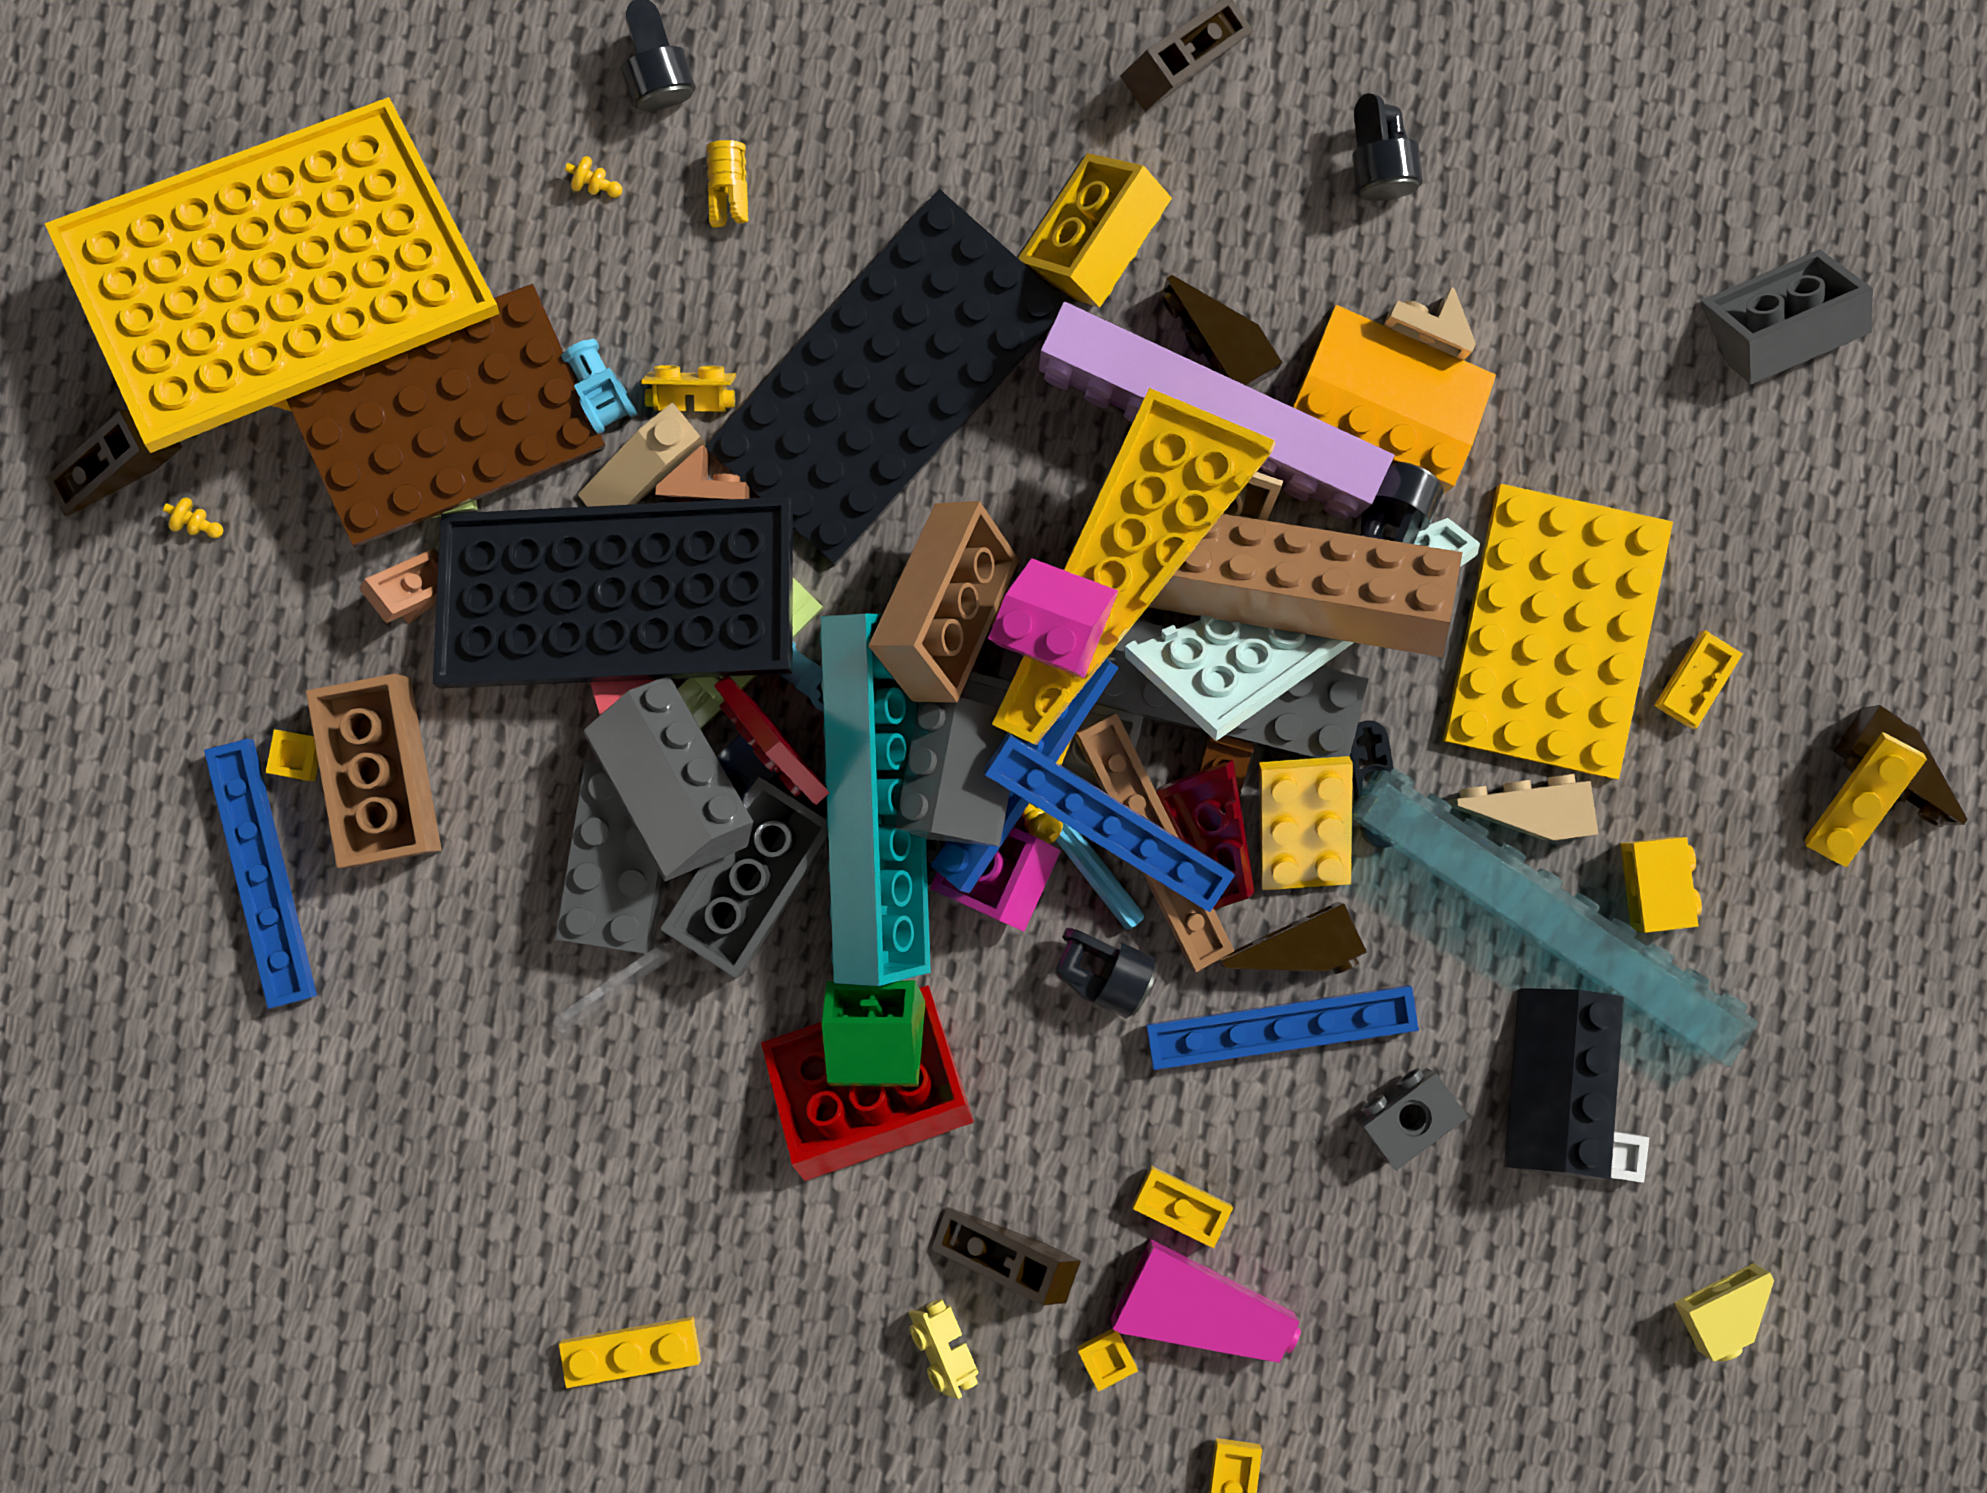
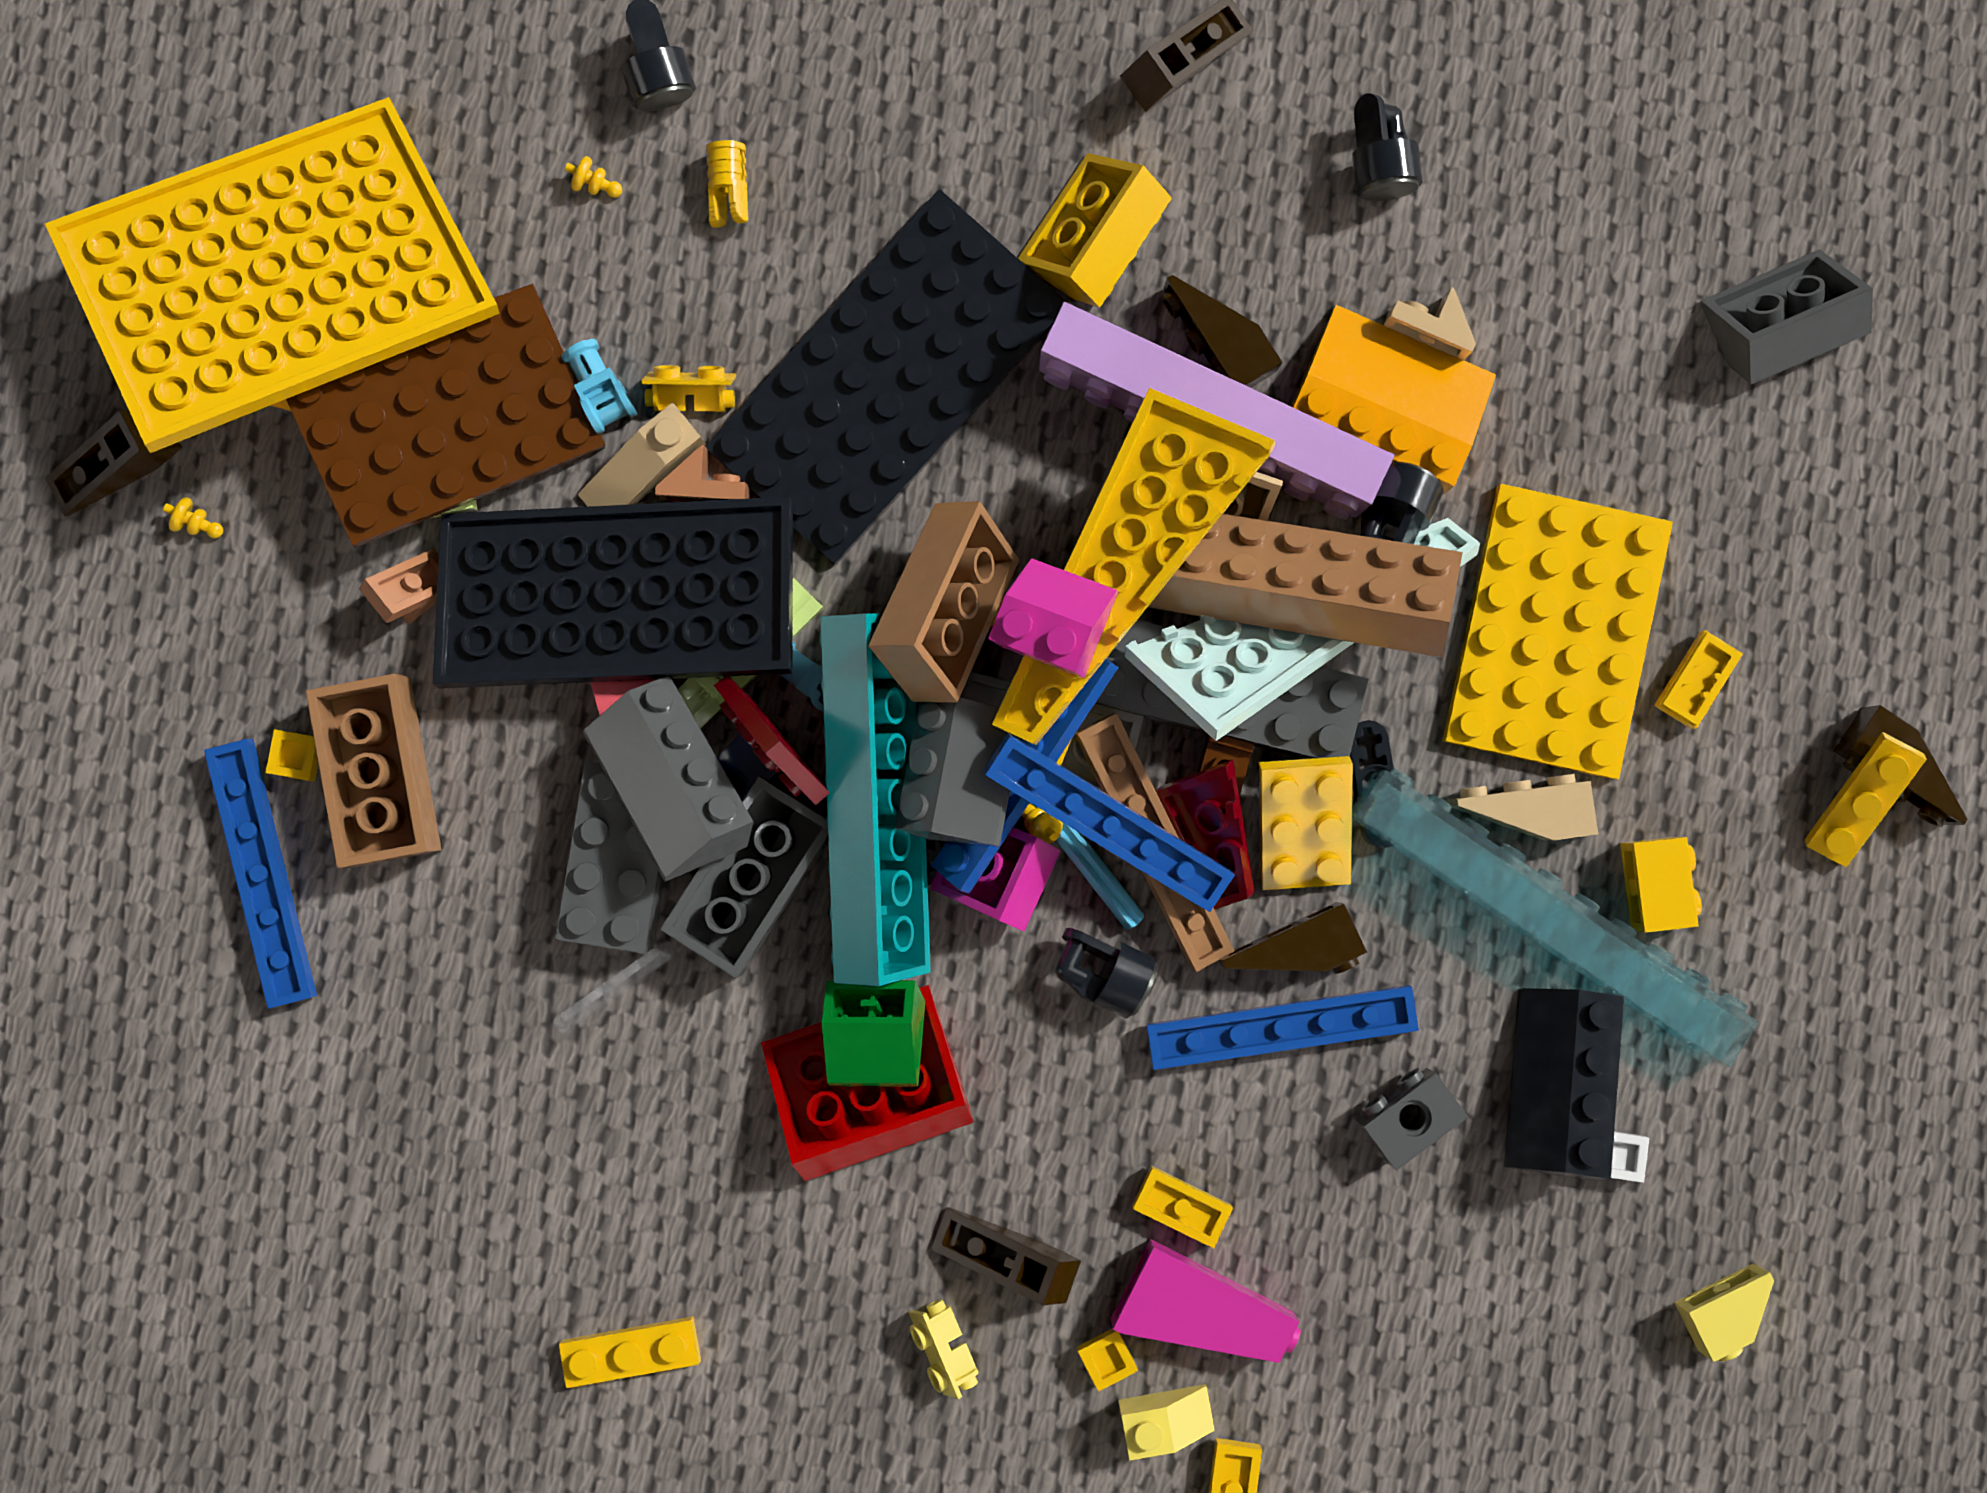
(1165, 1421): none -> light yellow slope

